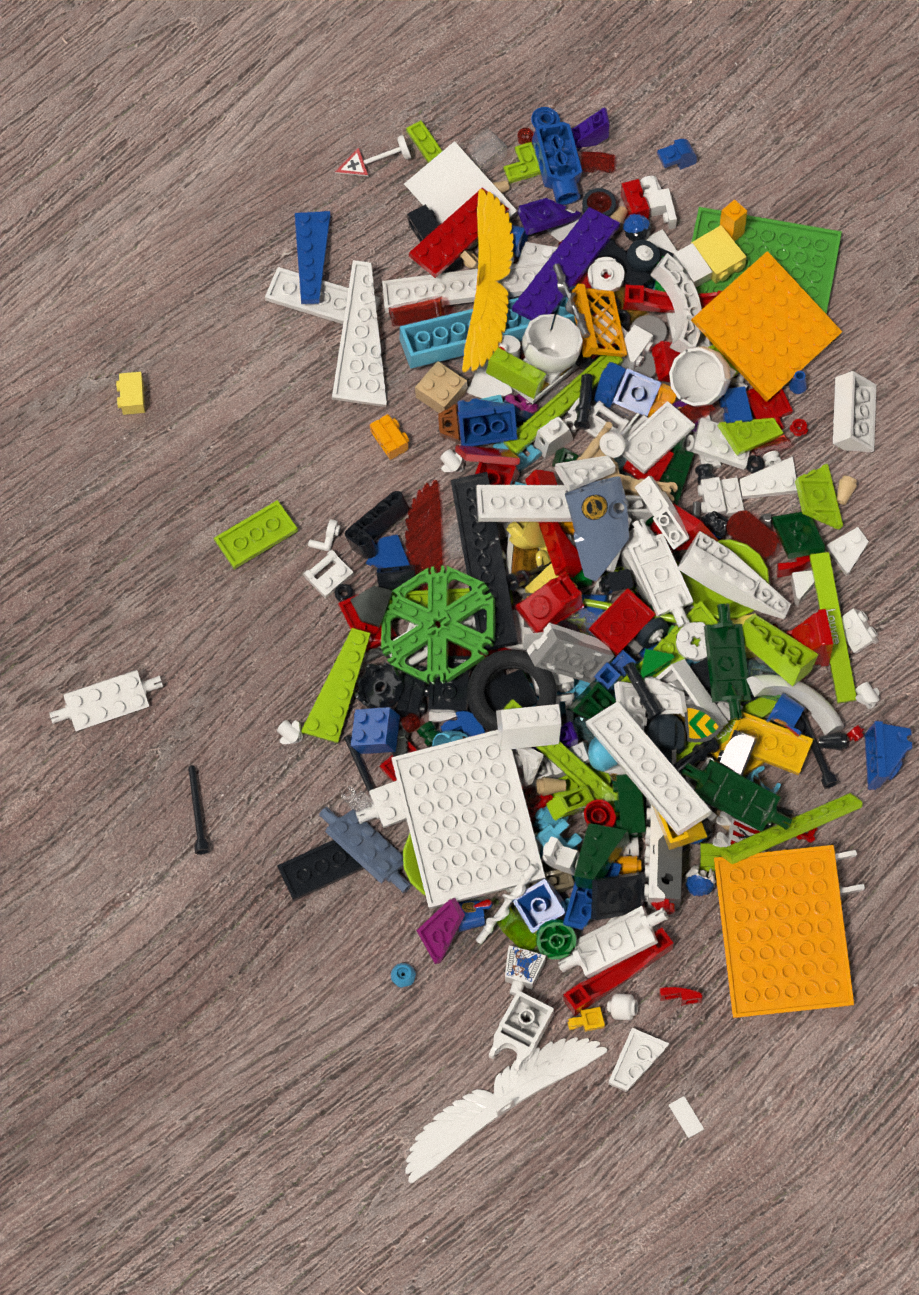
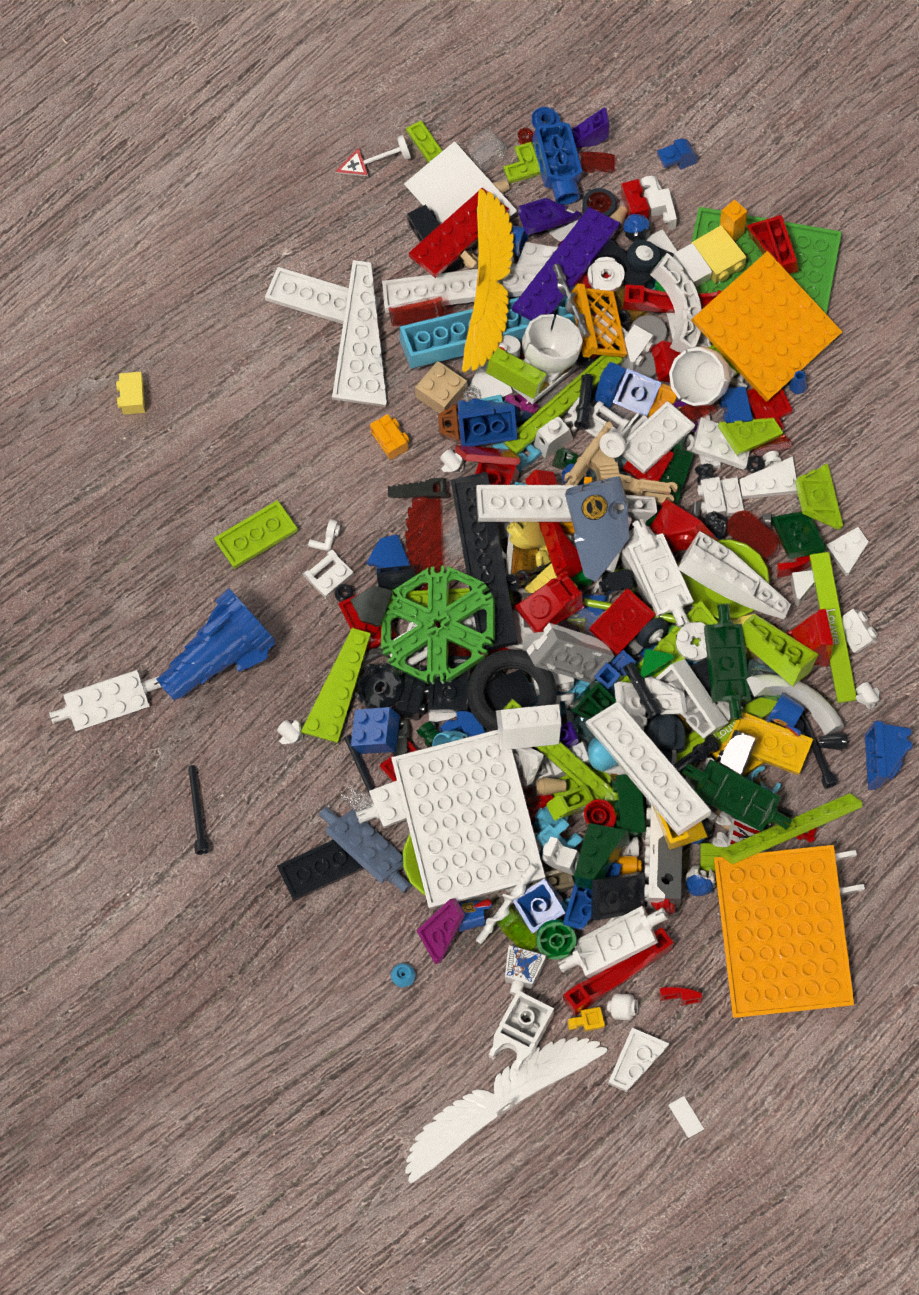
(227, 637): none -> blue cone
(311, 241): blue wing -> none
(375, 522): black beam -> none
(411, 723): clear red bush -> none
(420, 489): none -> pearl dark grey piece
(471, 392): none -> clear plate
(584, 471): white wing -> none
(663, 511): white slope -> none
(700, 724): sticker -> none
(773, 237): none -> red wedge
(799, 423): red plate -> none
(845, 489): tan cone -> none
(854, 413): white slope -> none
(856, 733): red plate -> none

